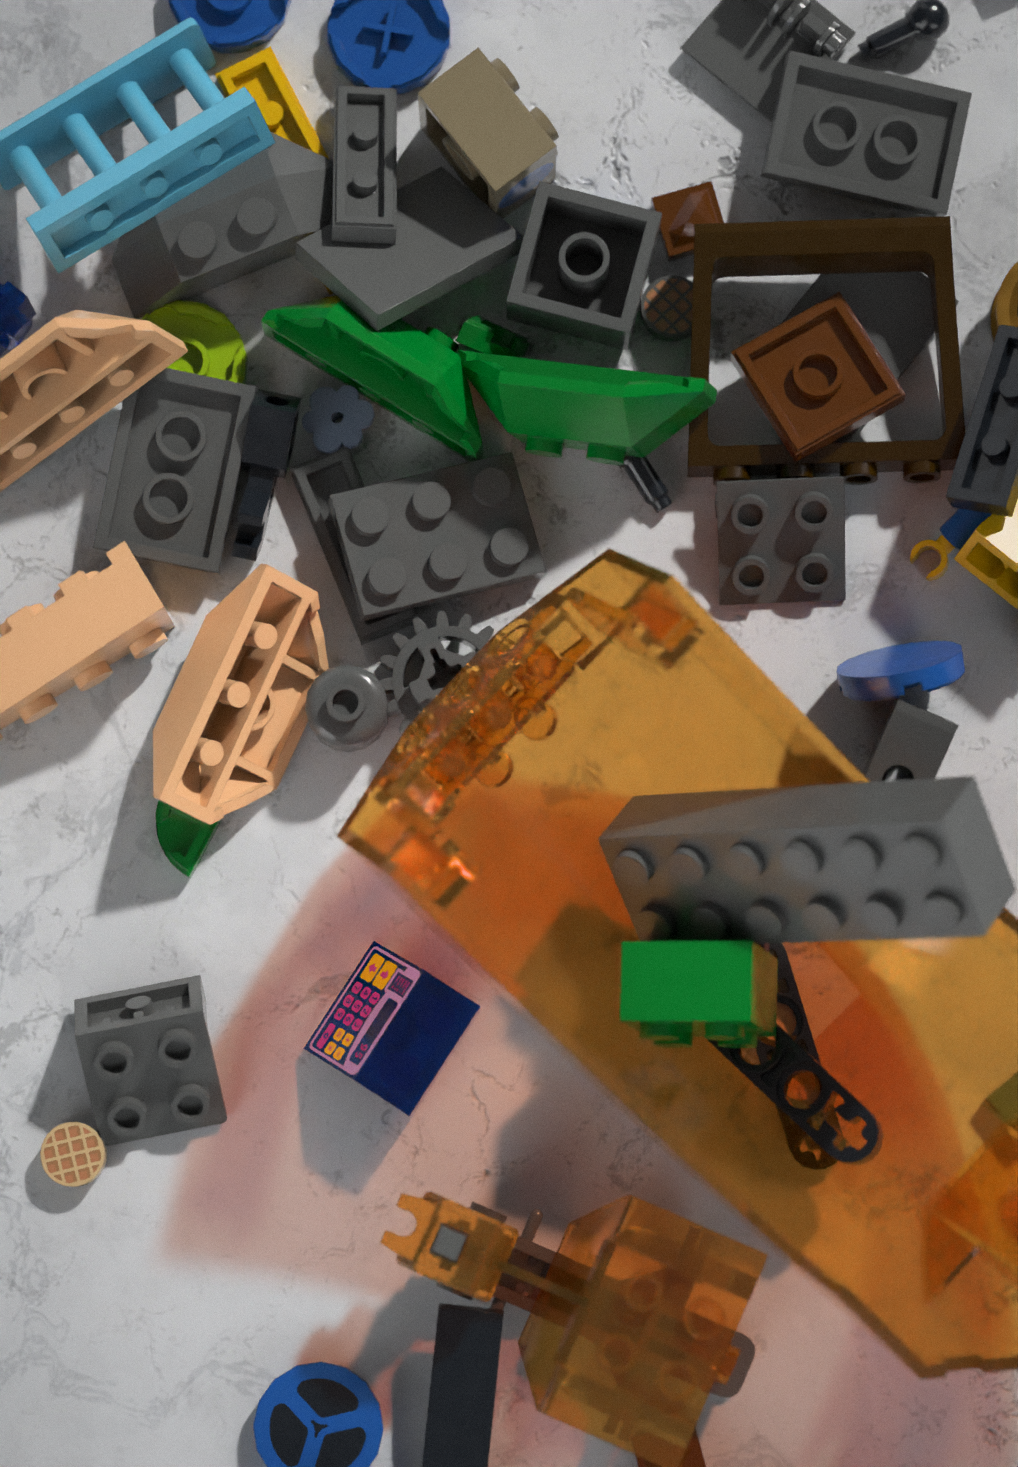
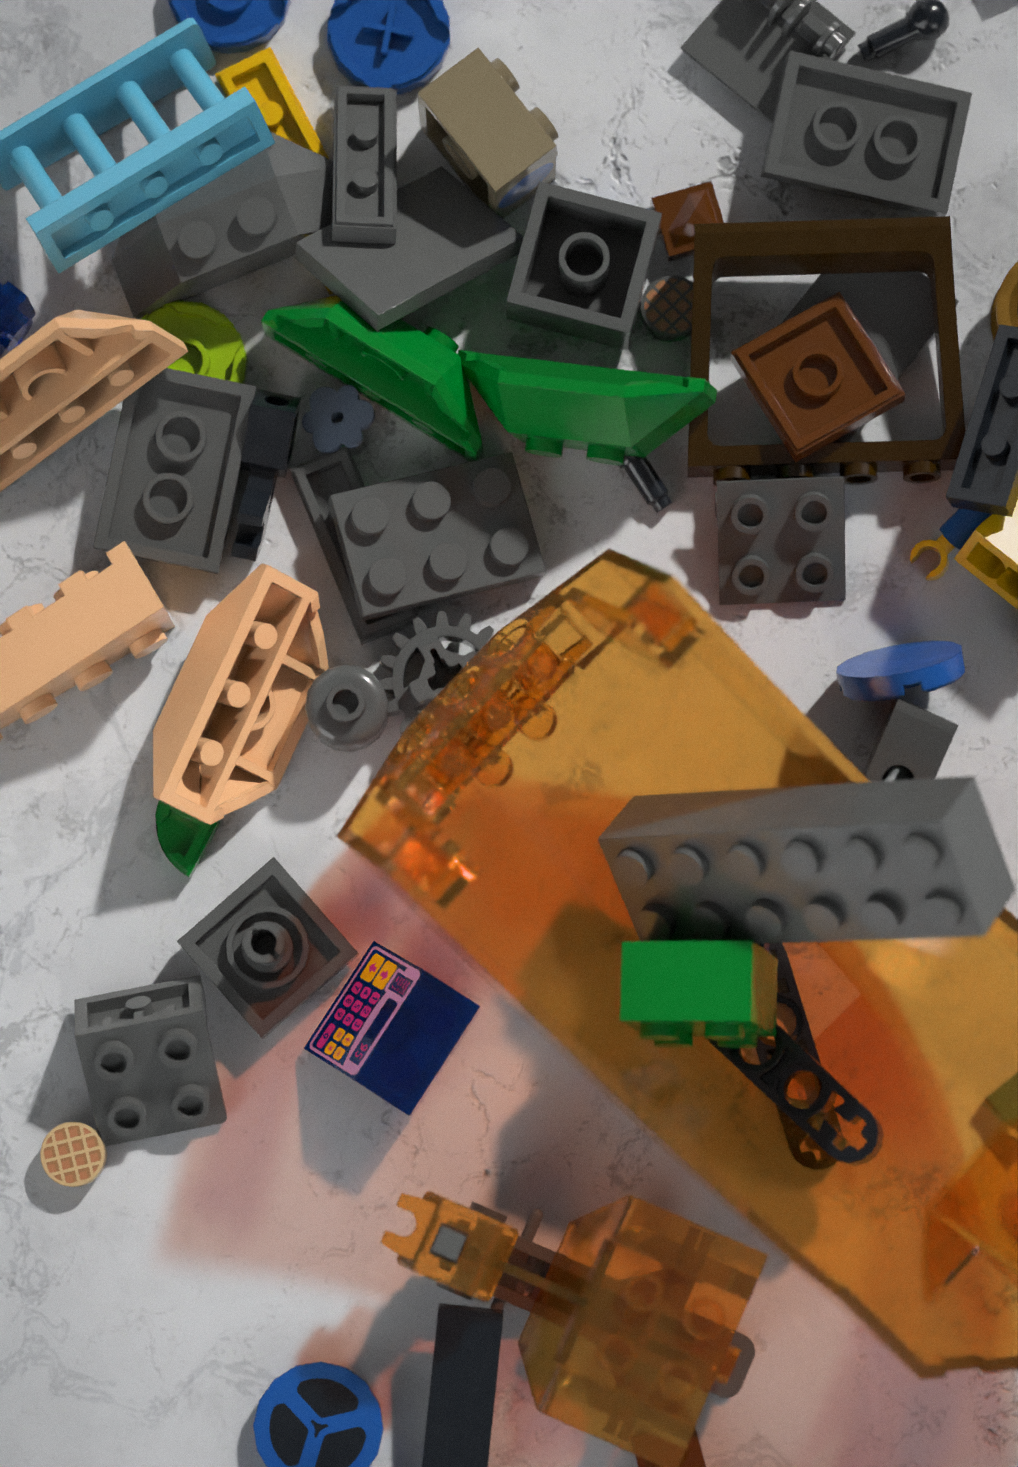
(268, 948): none -> dark grey plate
(492, 338): green tile -> none

